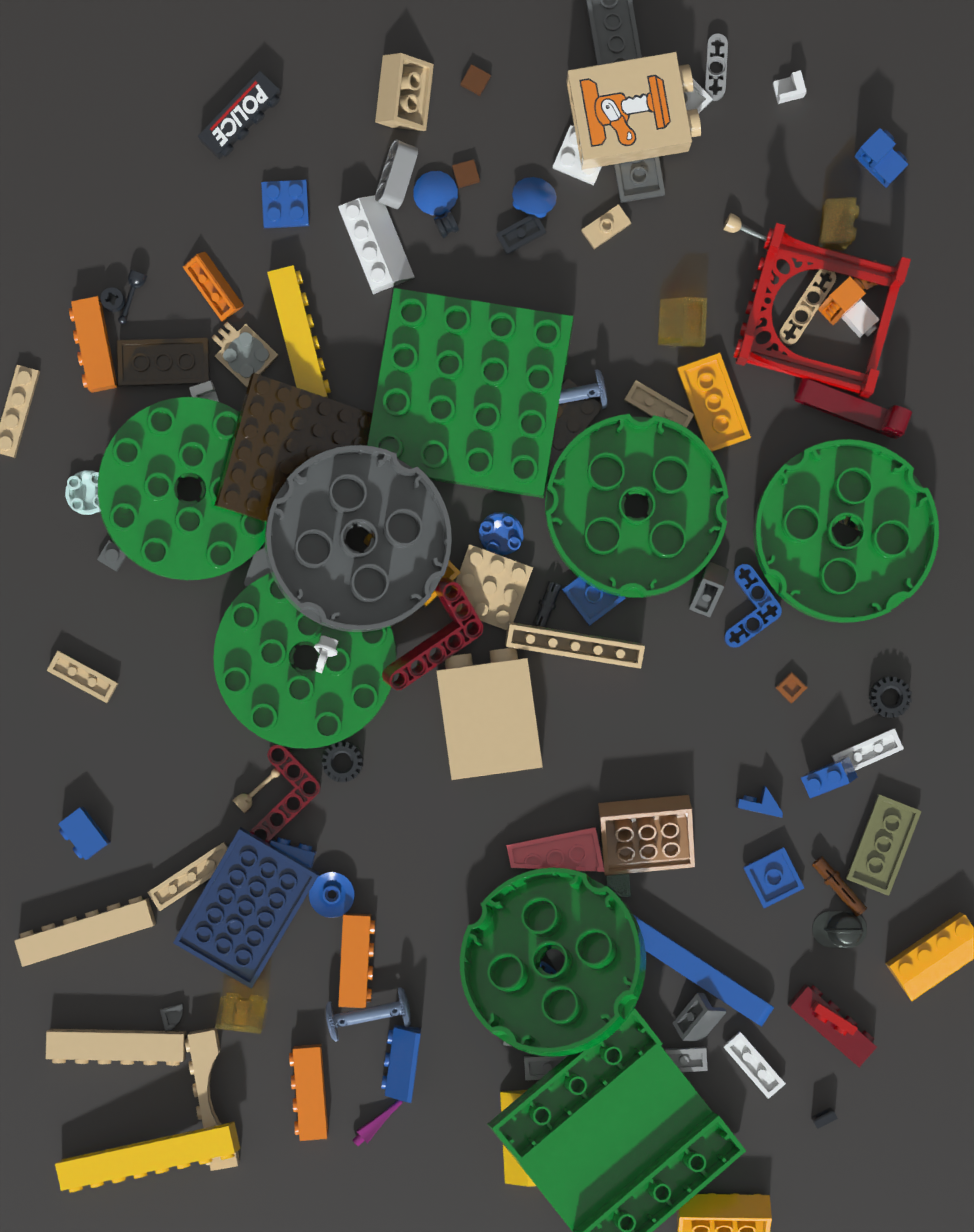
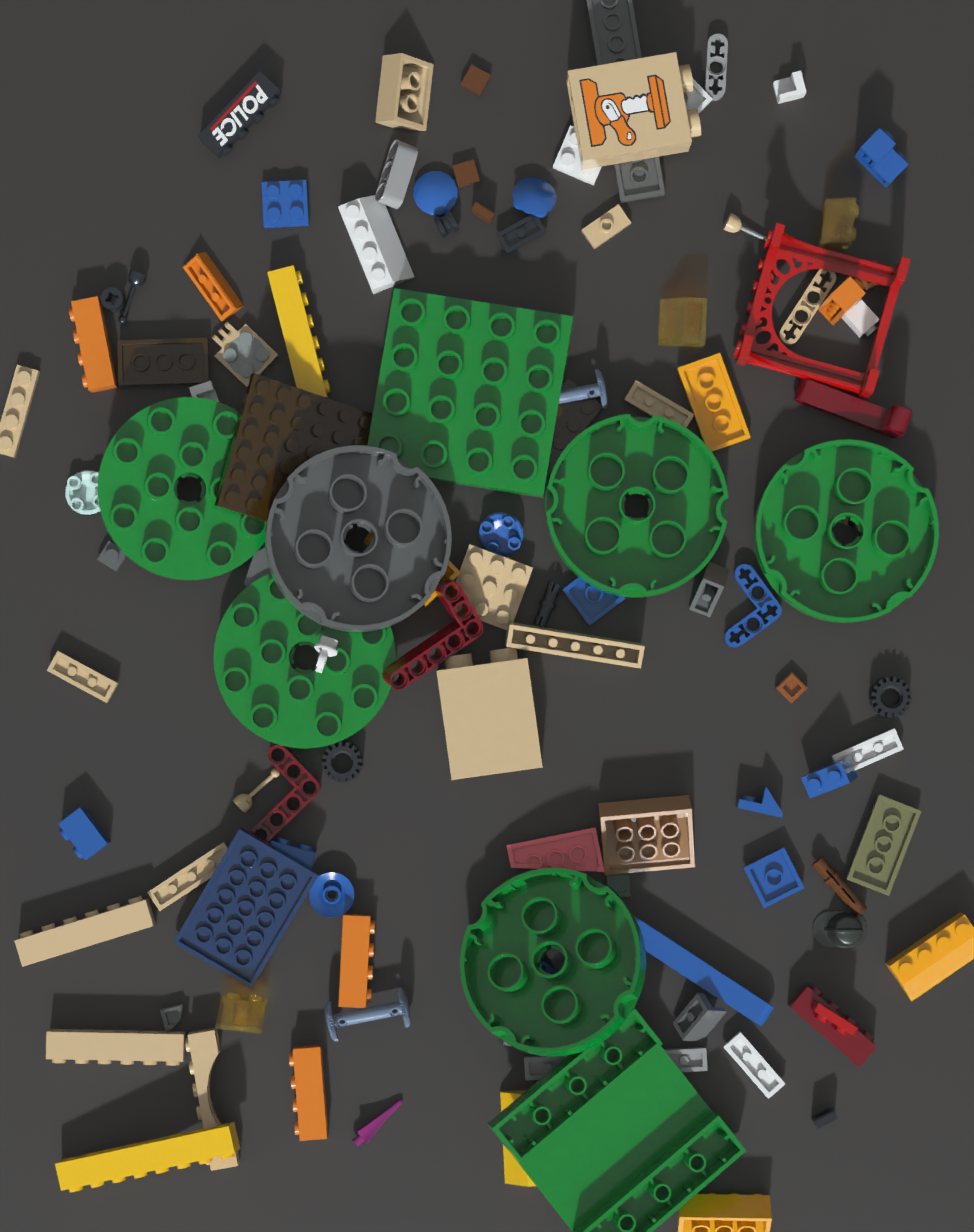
(401, 1062): blue slope -> none
(483, 213): none -> reddish brown tile

